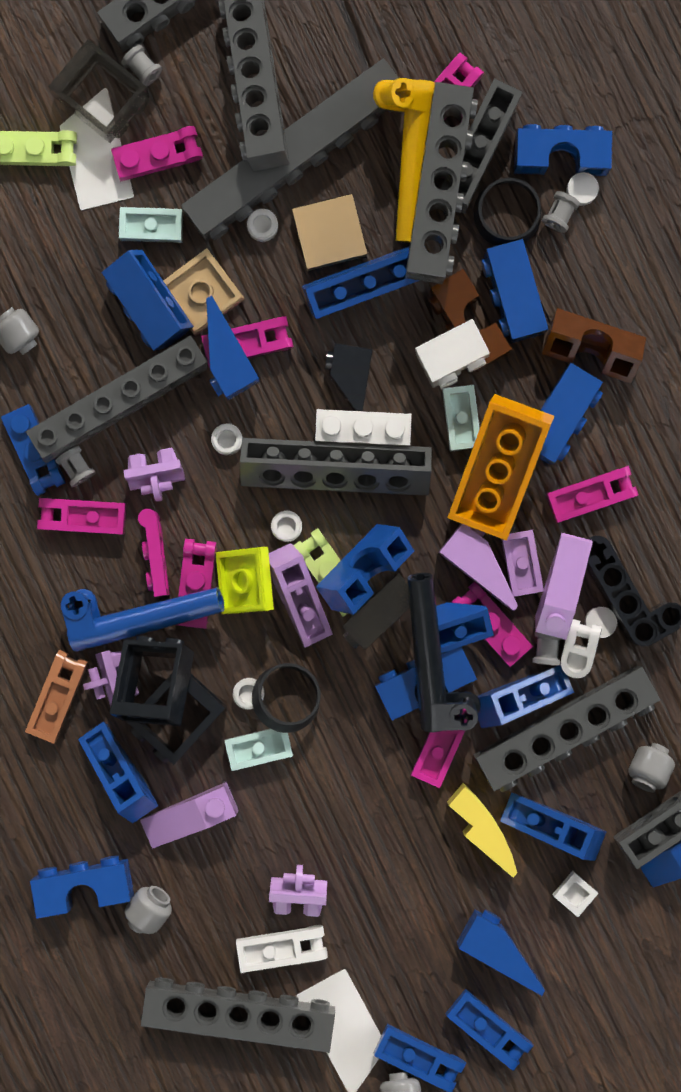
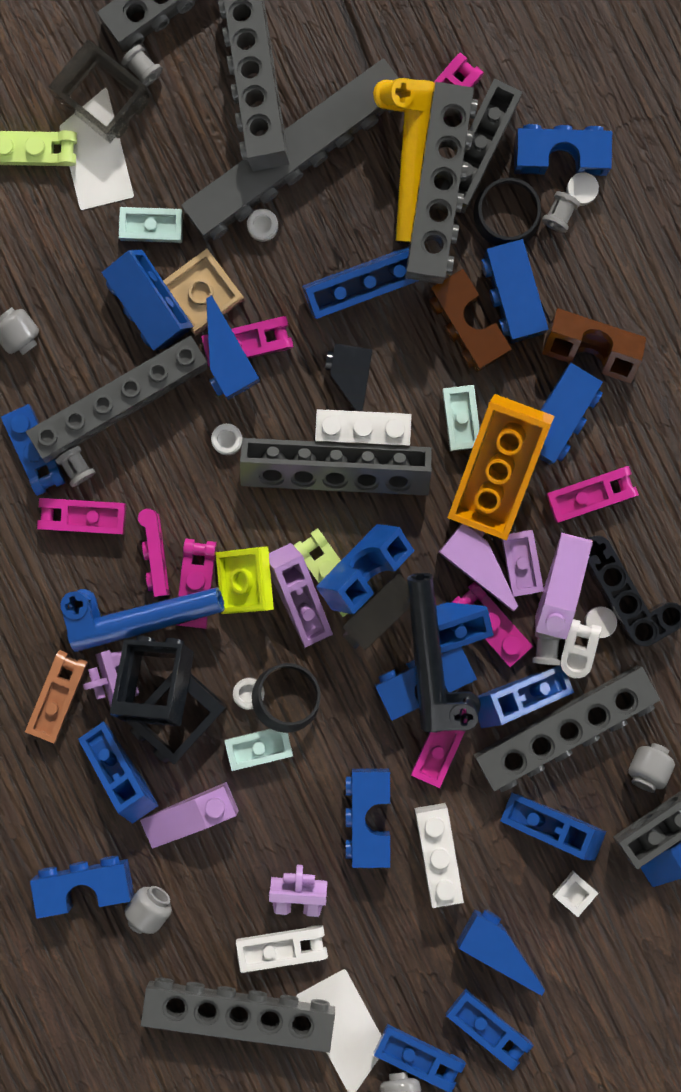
(154, 477): lavender hips -> none
(156, 154): dark pink plate -> none
(286, 526): white tile -> none
(329, 232): tan tile -> none
(368, 846): none -> blue arch
(439, 855): none -> white arch
(451, 353): white brick -> none
(482, 828): light yellow slope -> none

